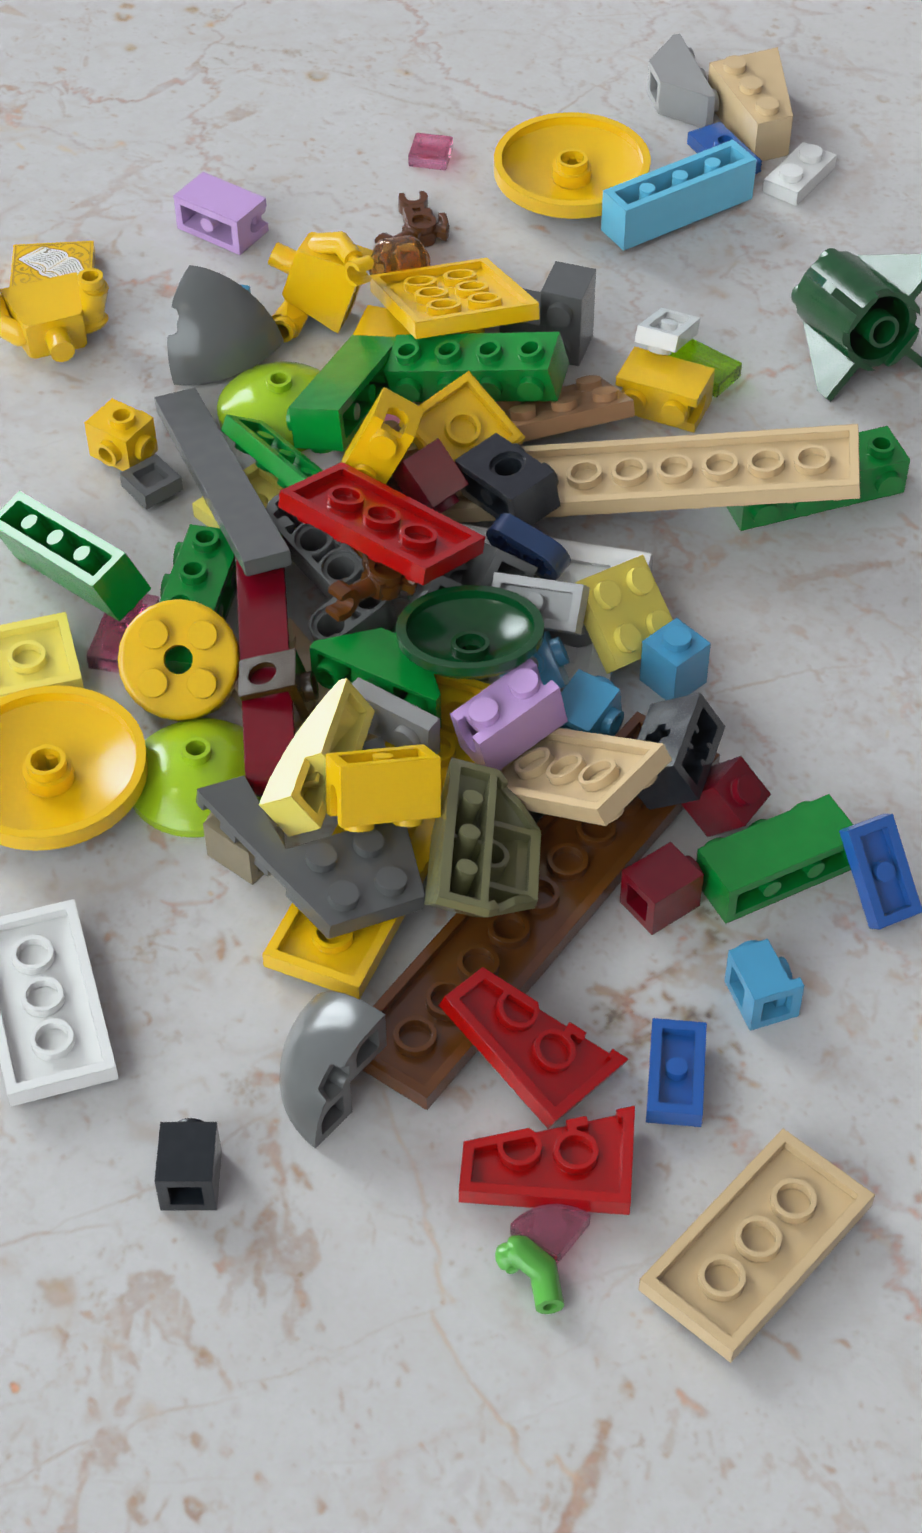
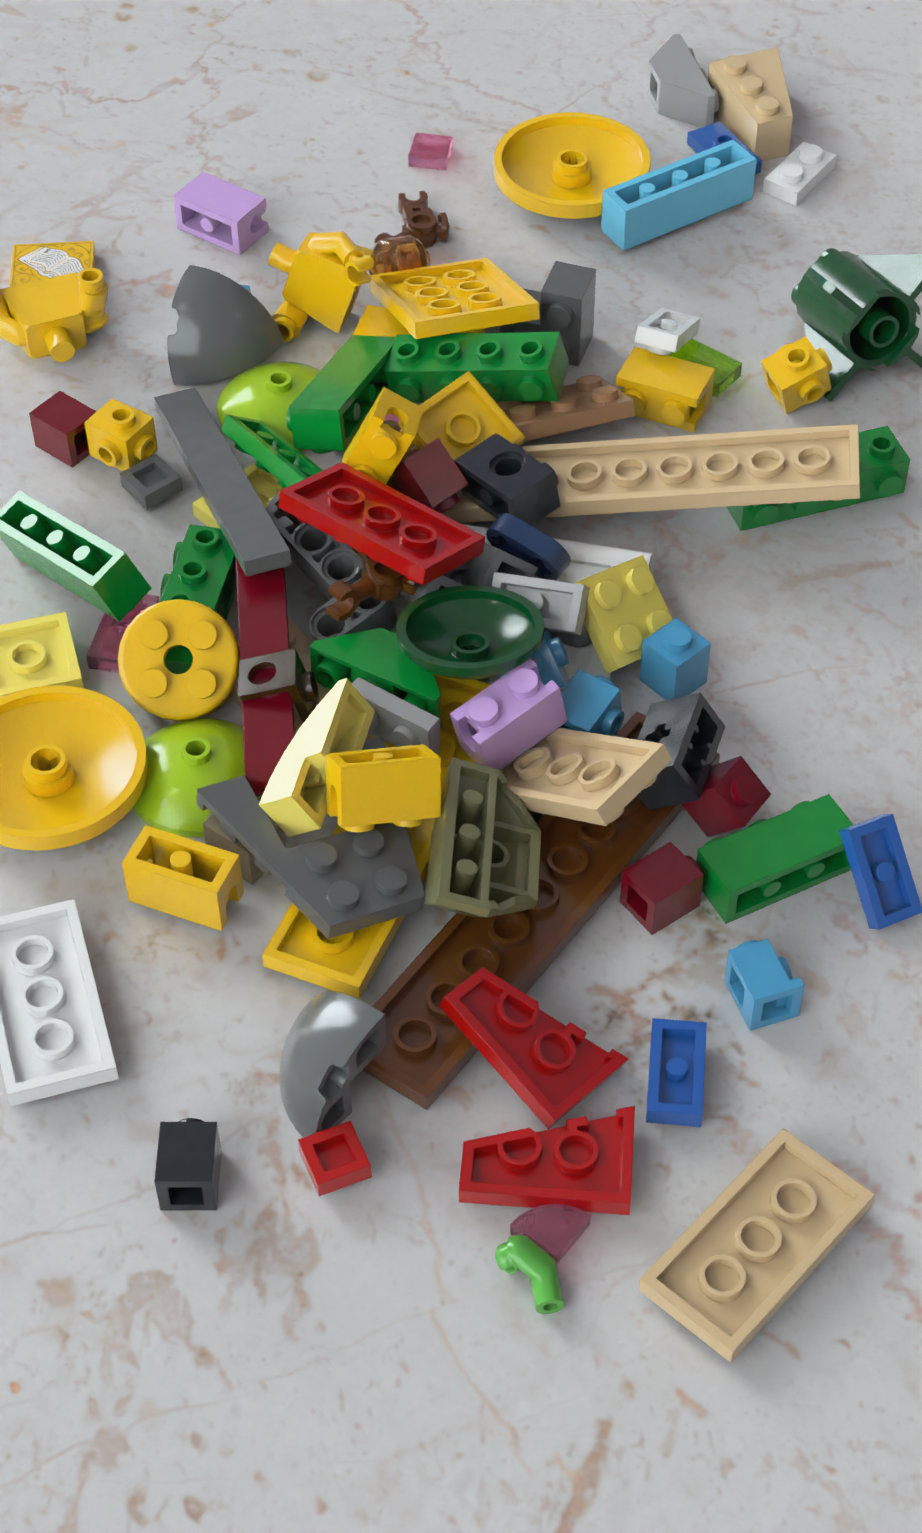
(60, 428): none -> dark red brick
(182, 877): none -> yellow brick
(334, 1158): none -> red plate
(797, 374): none -> yellow brick

